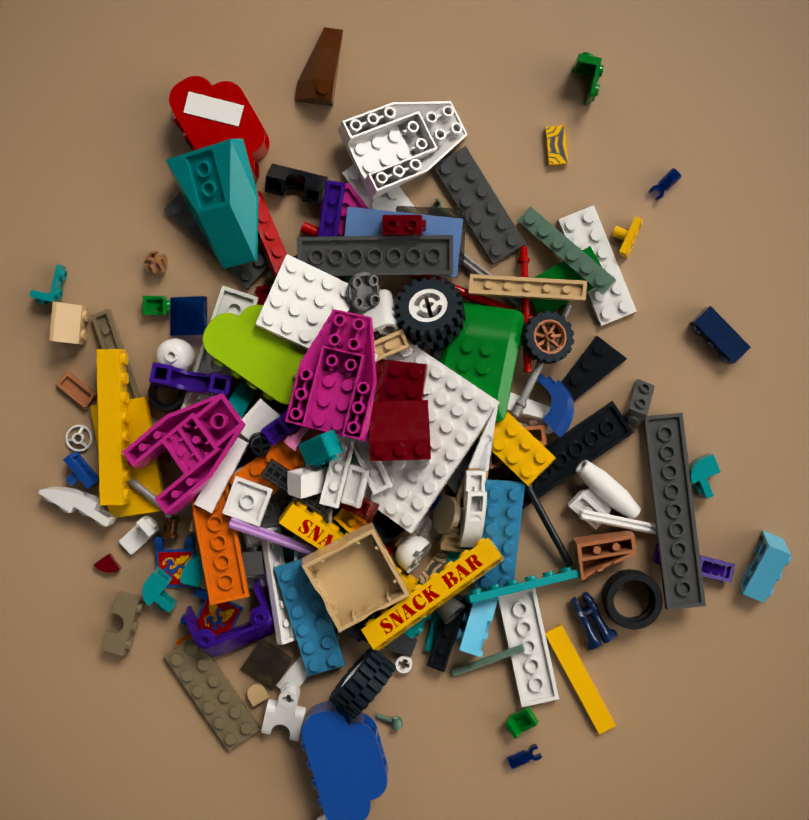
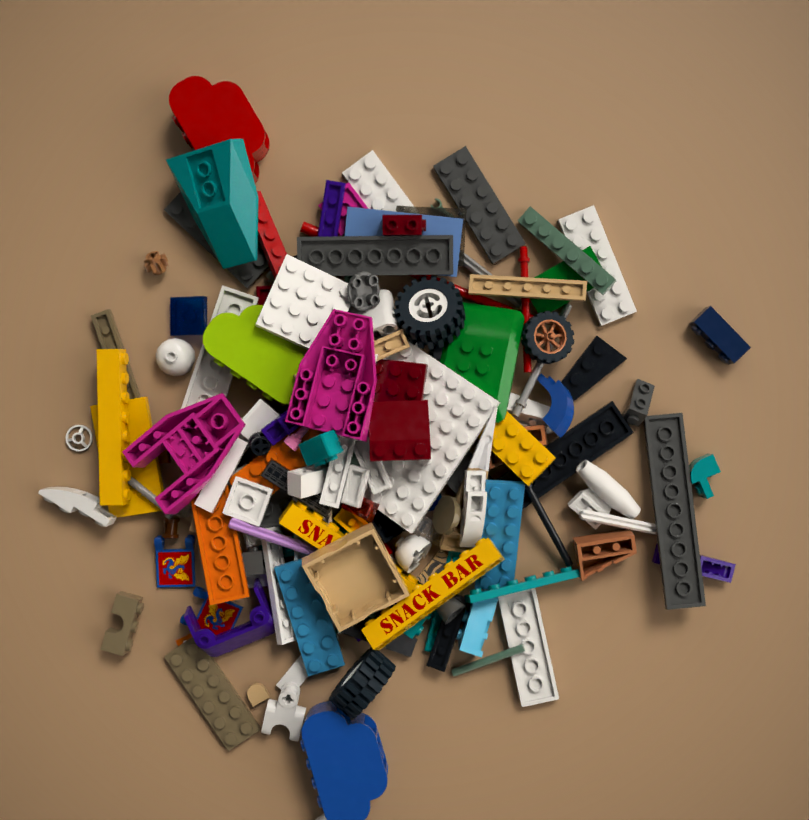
(56, 290): teal bracket -> none
(68, 323): tan slope -> none
(76, 389): nougat tile -> none
(81, 471): blue tile -> none
(107, 564): dark red tile -> none
(140, 534): white bracket -> none
(154, 590): teal brick -> none
(155, 305): green bracket -> none
(158, 405): black tyre -> none
(179, 379): dark purple arch -> none
(192, 571): teal brick -> none
(213, 108): white sticker -> none
(243, 398): teal slope -> none
(266, 664): clear smoke slope -> none
(282, 178): black arch -> none
(320, 73): reddish brown wedge -> none
(396, 721): sand green hand -> none
(400, 141): white wedge -> none
(406, 669): white bush -> none
(521, 721): green bracket -> none
(523, 757): clear blue bar -> none
(556, 145): tile -> none
(580, 679): yellow tile -> none
(581, 613): dark blue piece -> none
(591, 66): green bracket -> none
(628, 236): yellow tile -> none
(650, 613): black tyre -> none
(666, 183): clear blue bar -> none
(766, 567): medium azure wedge -> none

